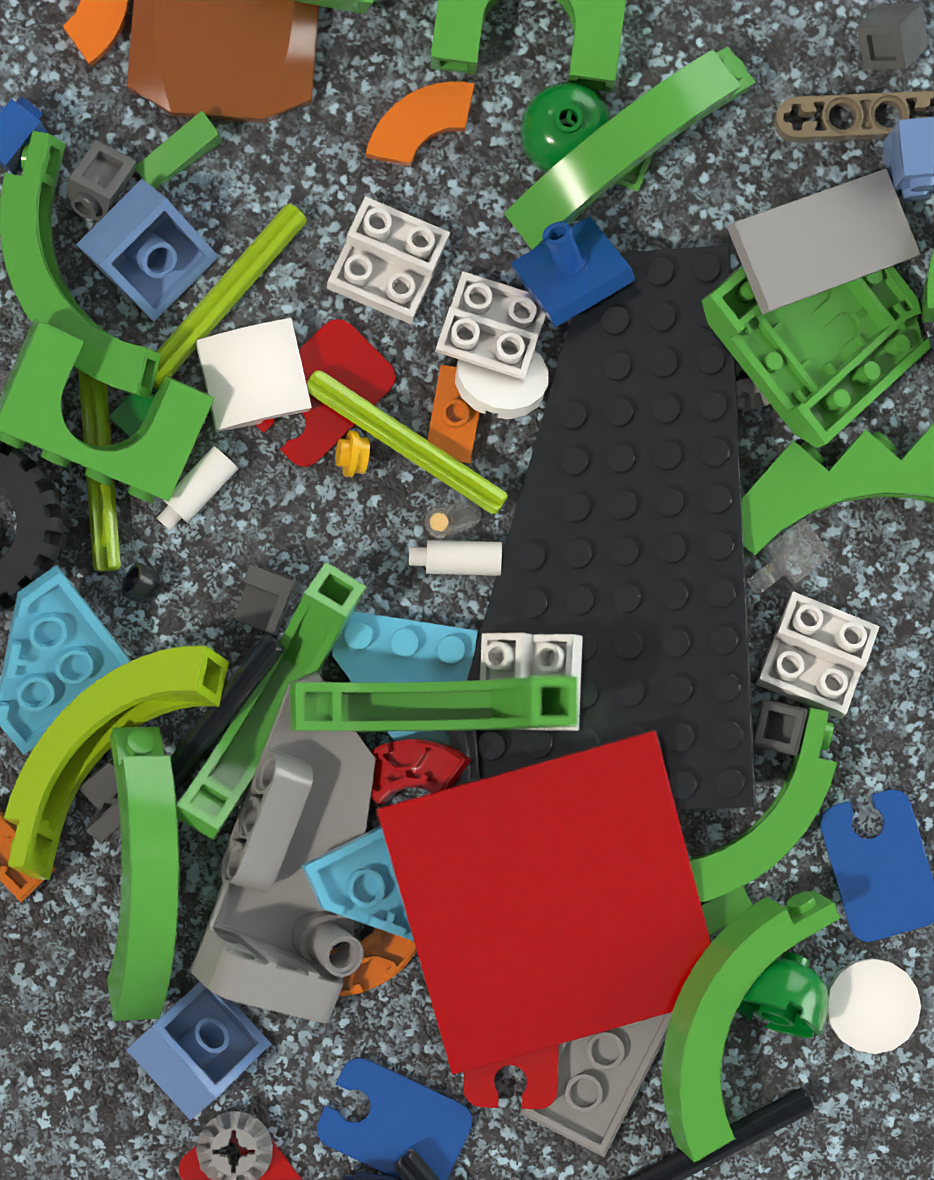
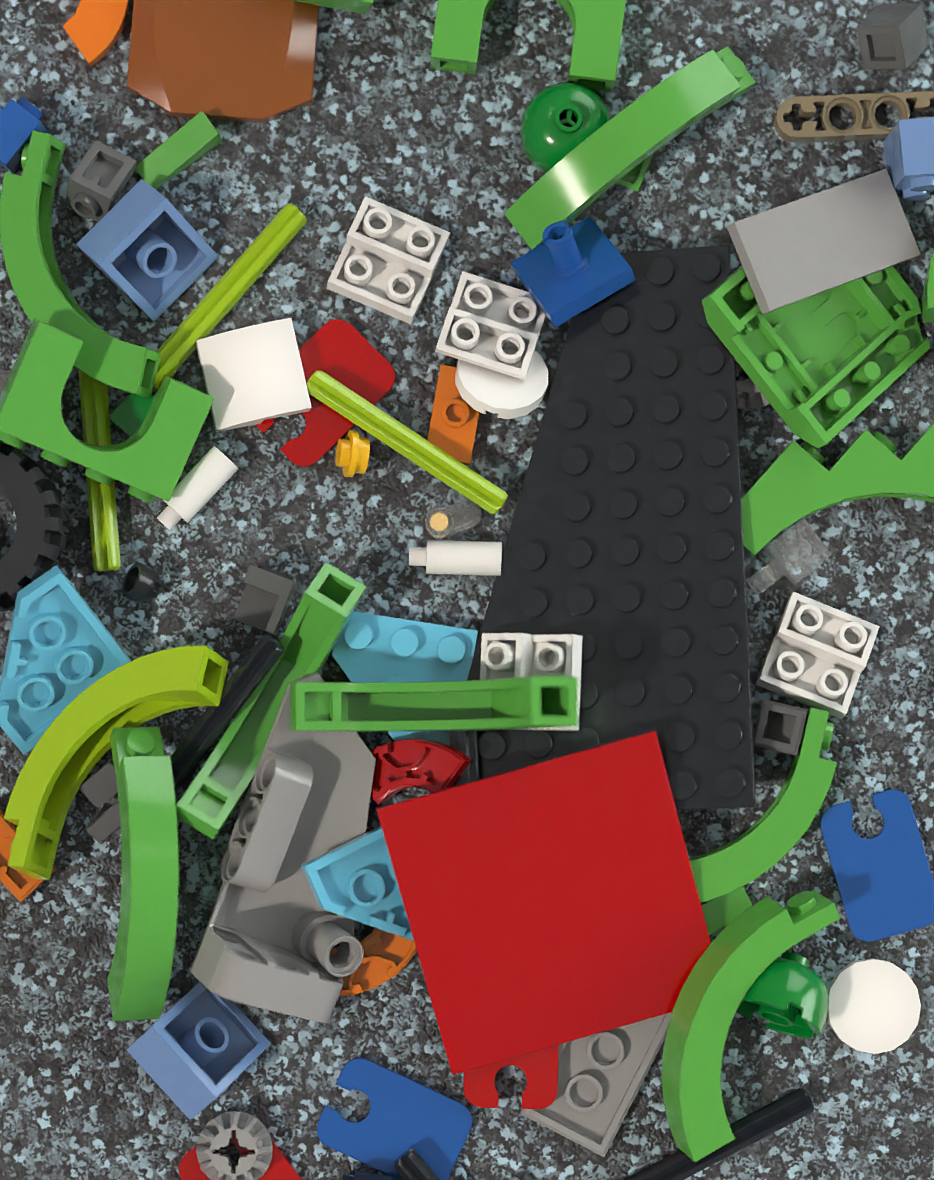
(419, 118): orange tile -> none

